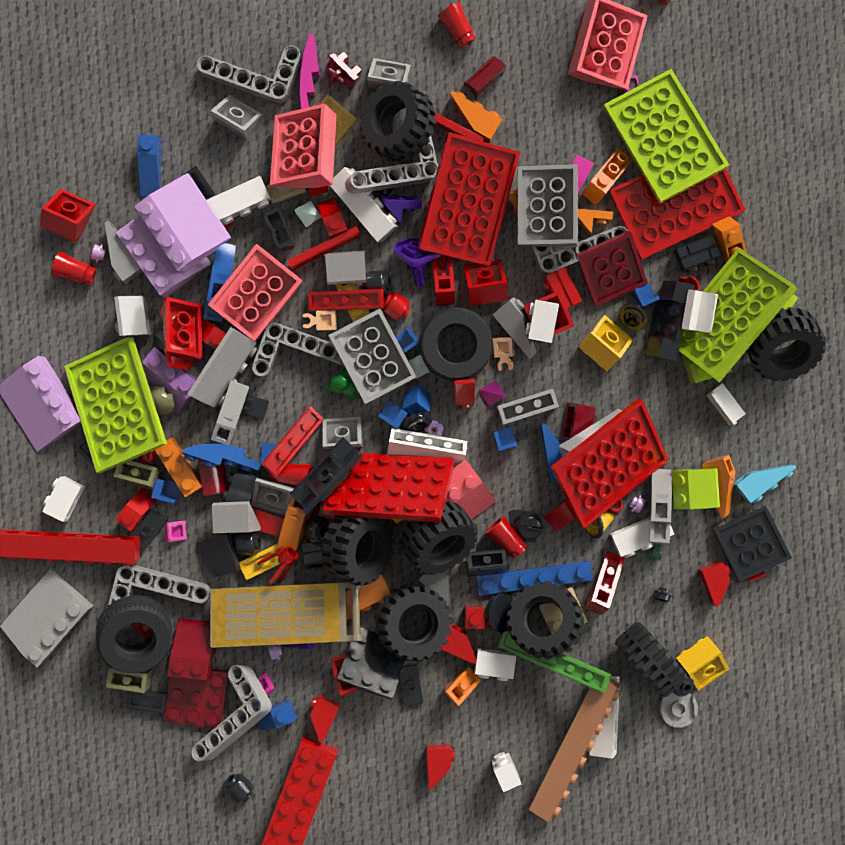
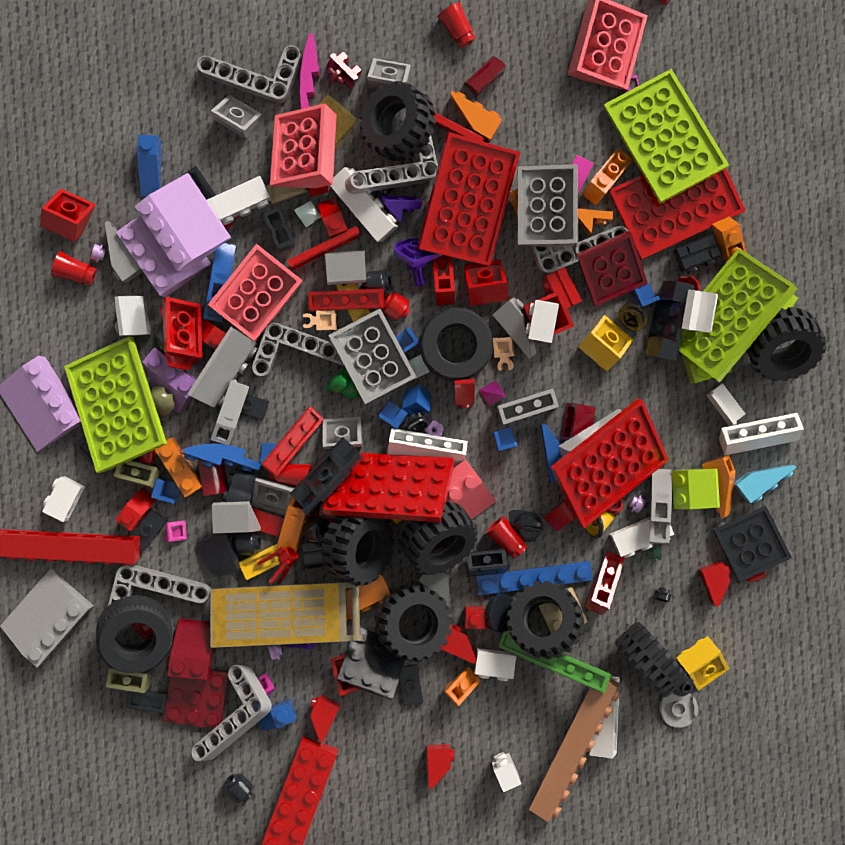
(761, 434): none -> white brick

